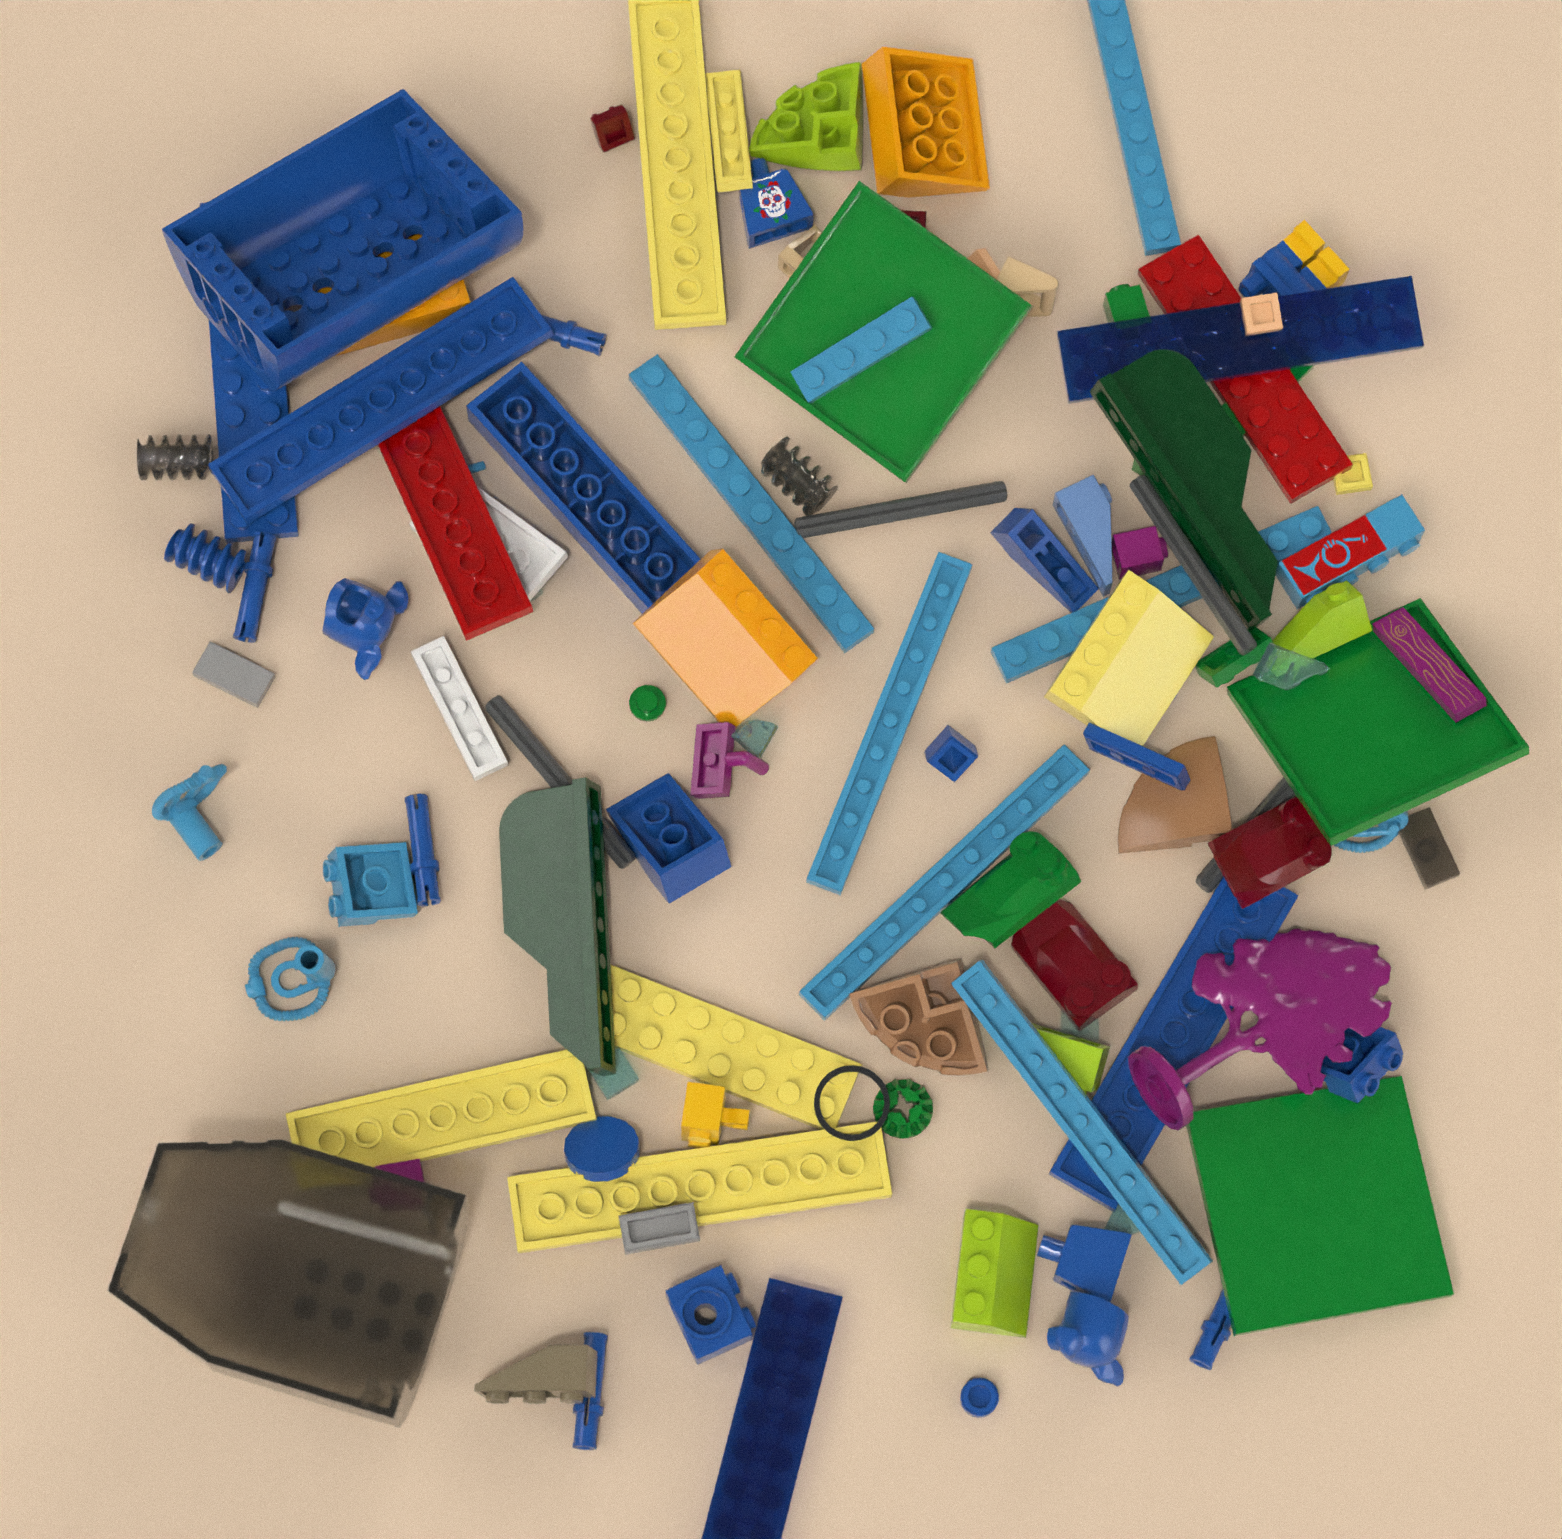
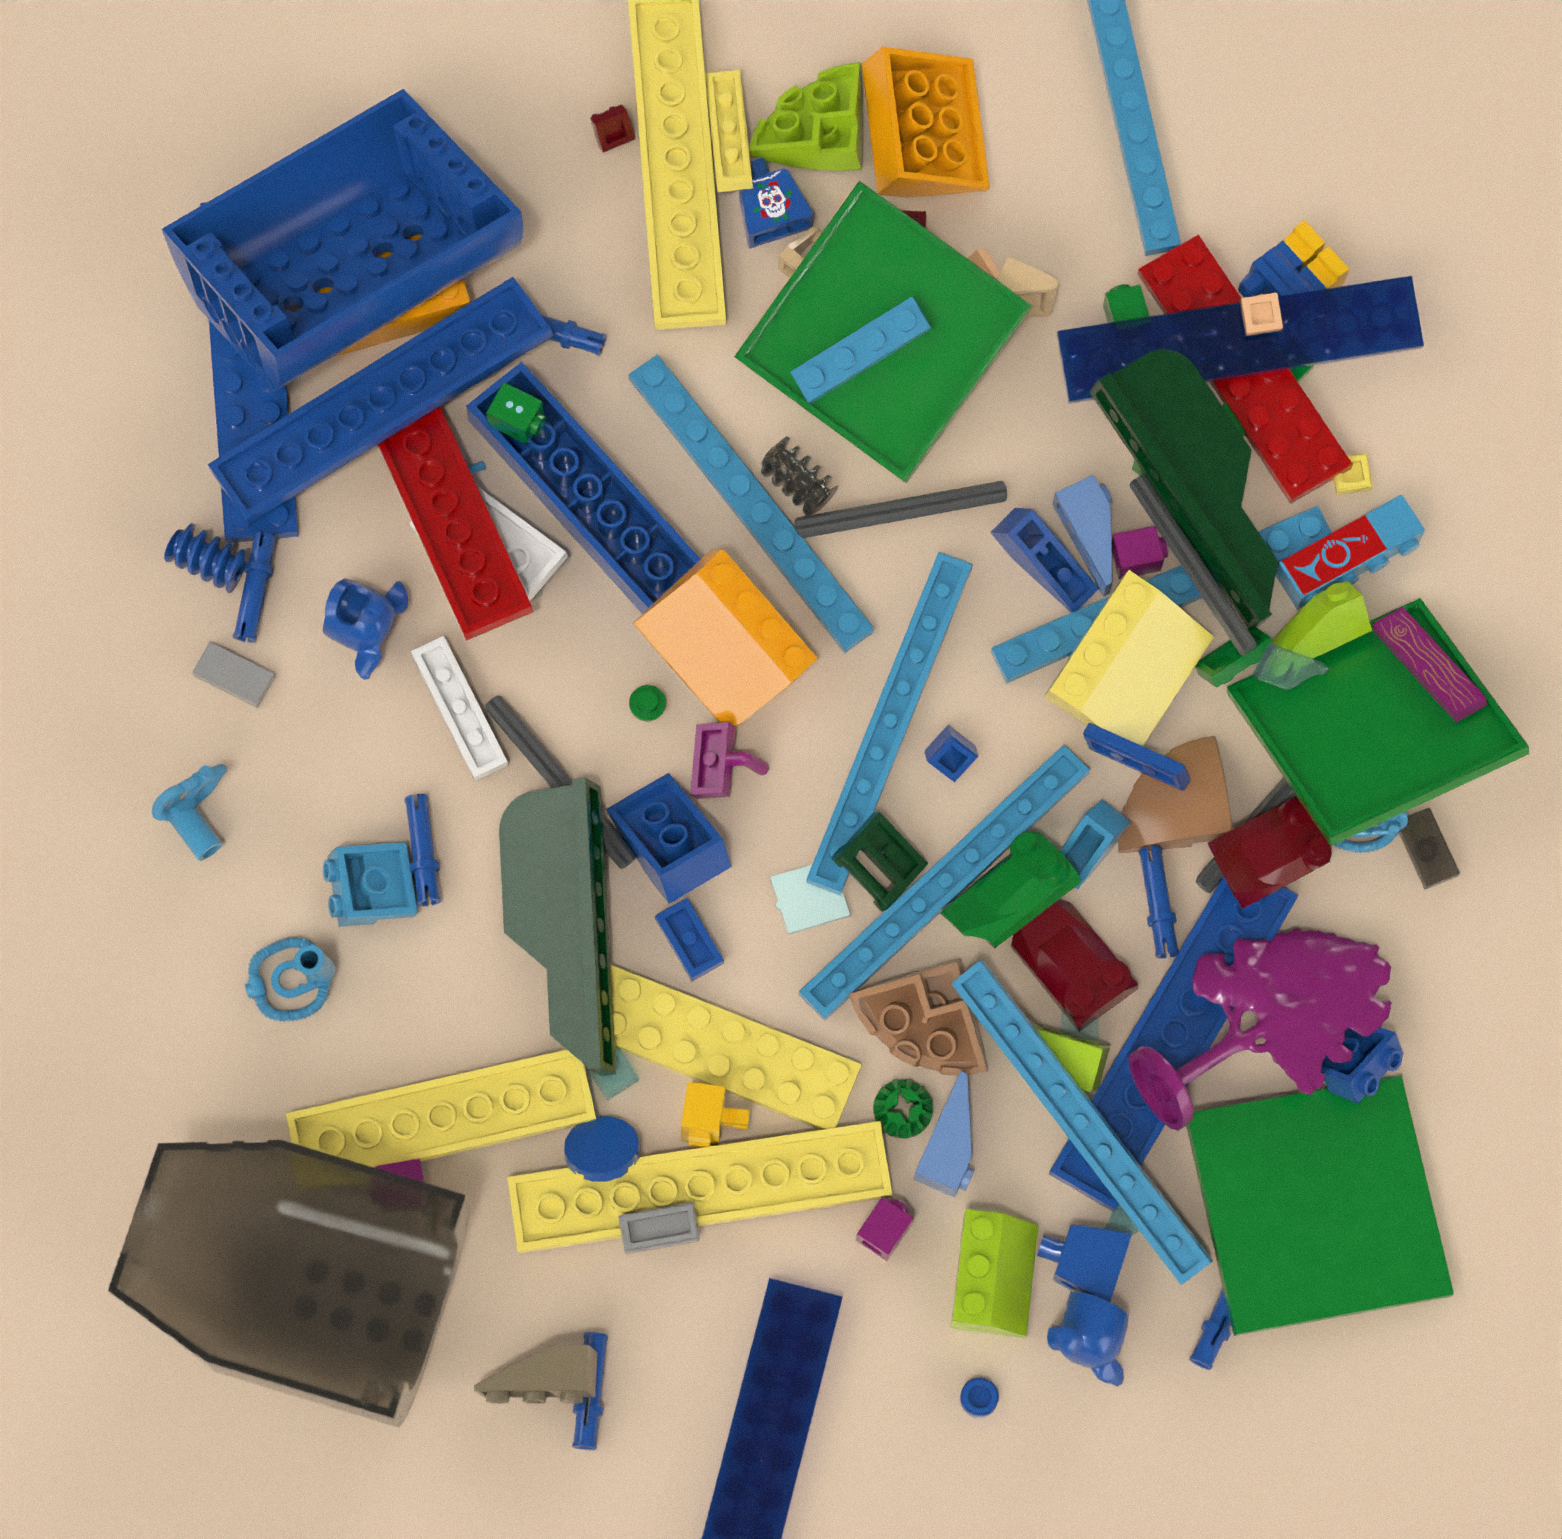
(174, 457): clear smoke piece -> none
(516, 413): none -> green brick
(689, 939): none -> blue plate
(716, 1292): blue brick -> none
(755, 735): clear light blue tile -> none
(805, 904): none -> light aqua piece
(849, 1137): black piece -> none
(885, 1227): none -> magenta brick
(890, 855): none -> dark green plate
(949, 1149): none -> medium blue slope
(1094, 839): none -> dark azure slope
(1161, 917): none -> blue pin

